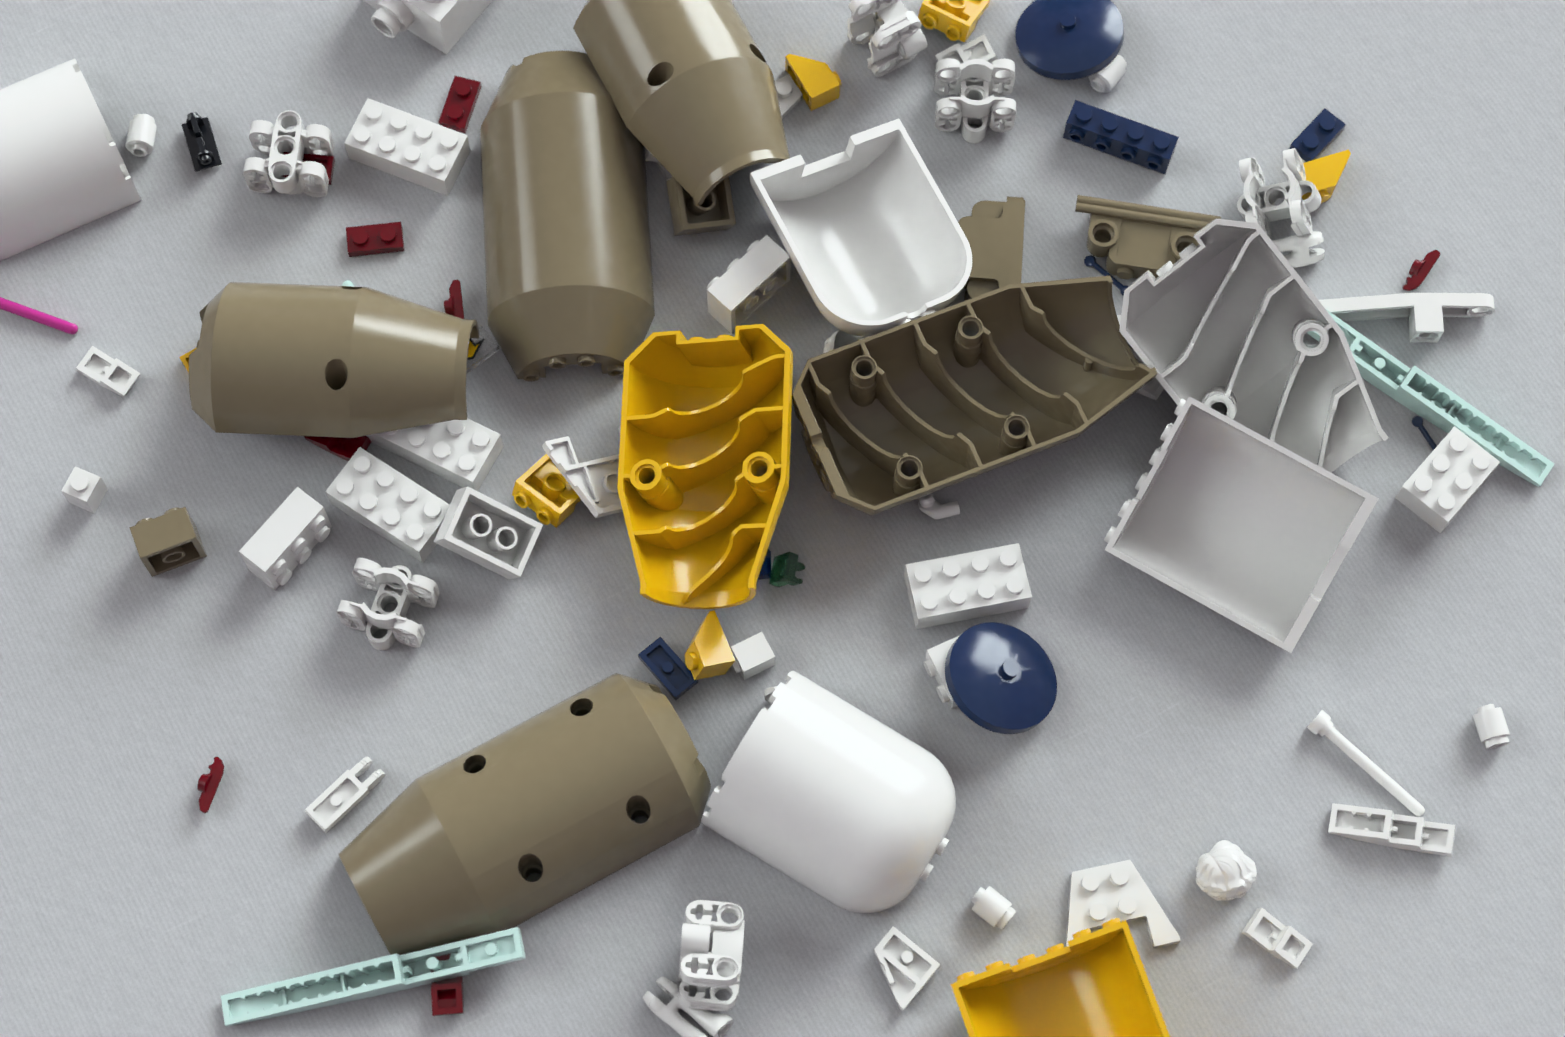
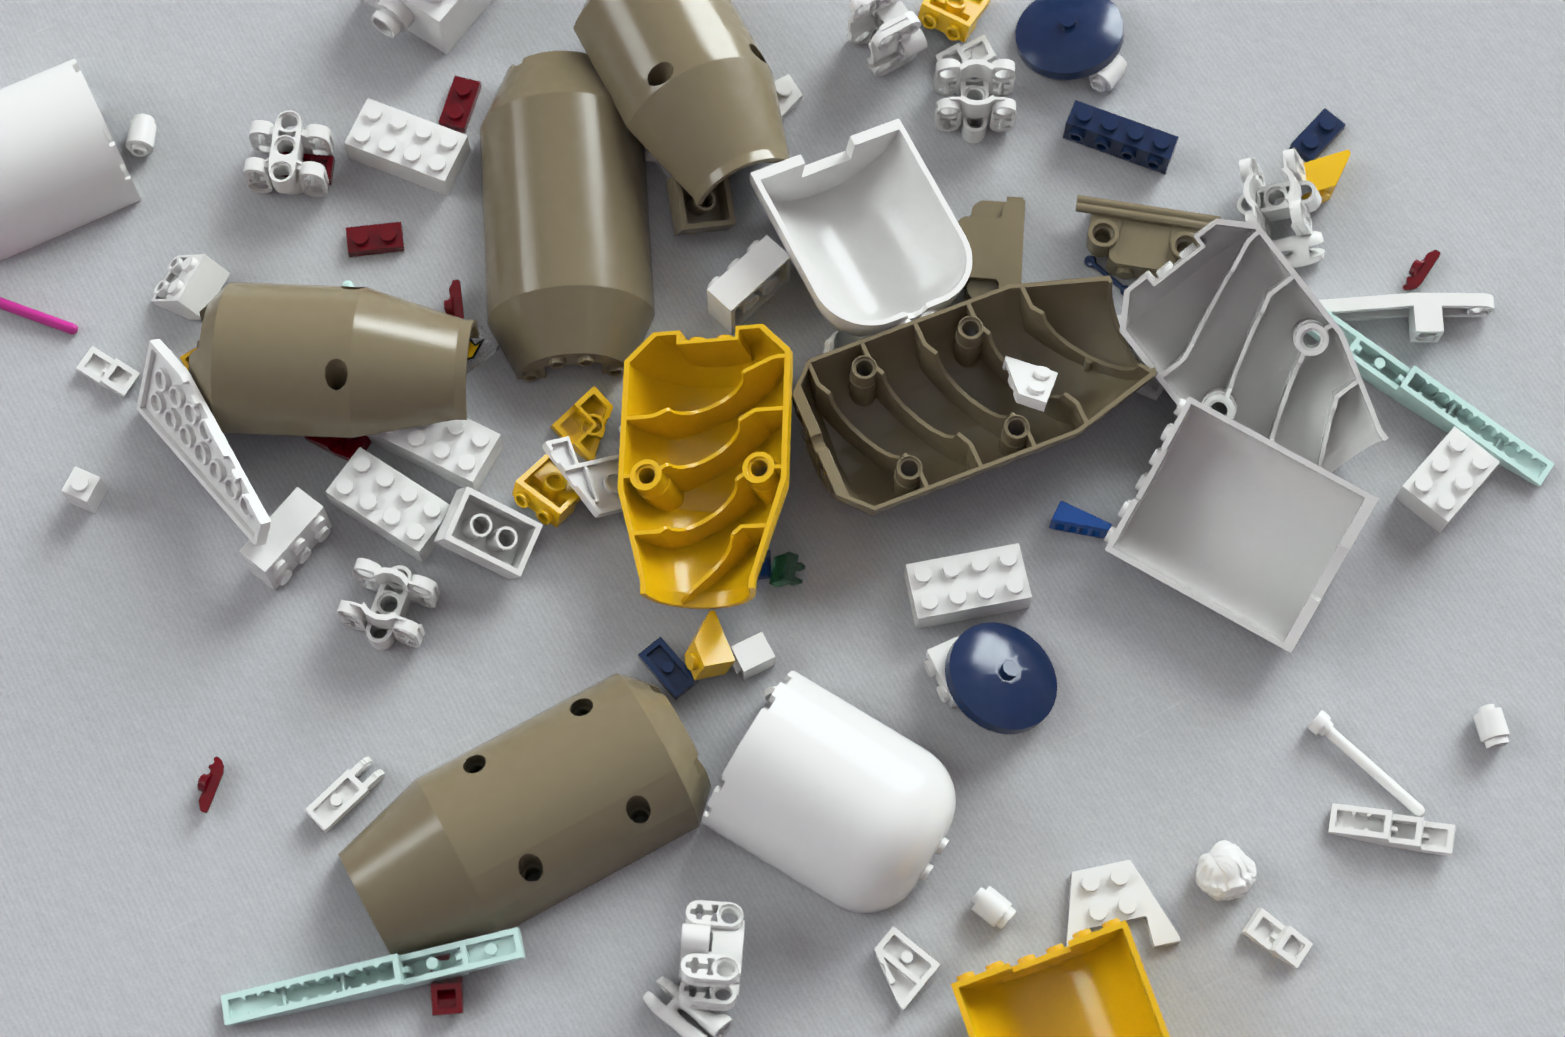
(167, 541): dark tan brick -> none
(185, 423): none -> white wing
(189, 285): none -> white slope
(201, 142): black hinge -> none
(585, 423): none -> yellow slope
(814, 80): yellow slope -> none
(935, 510): white arm -> none
(1030, 382): none -> white wing
(1074, 520): none -> blue slope
(1417, 421): dark blue hinge -> none

